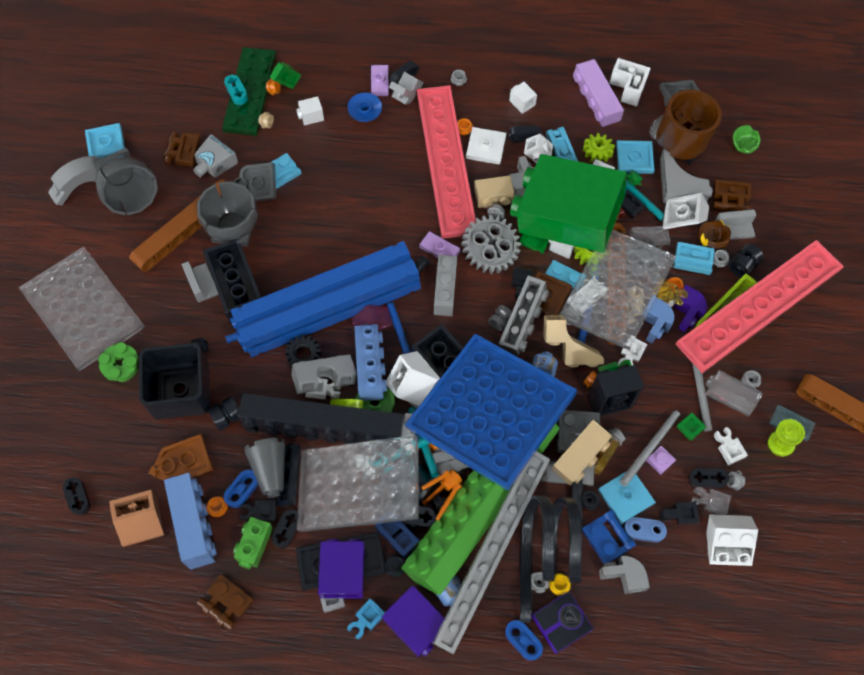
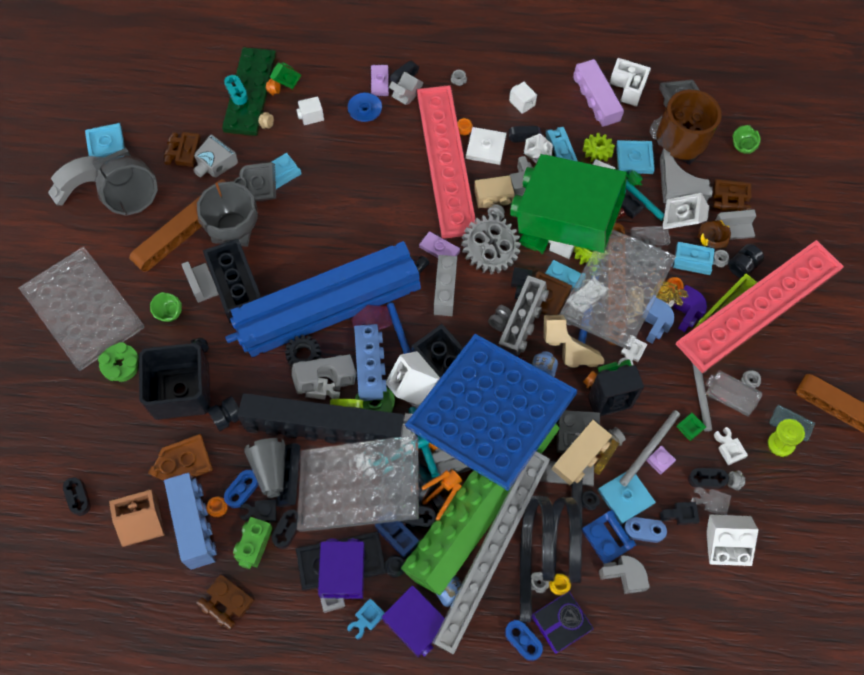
(165, 307): none -> bright green hair

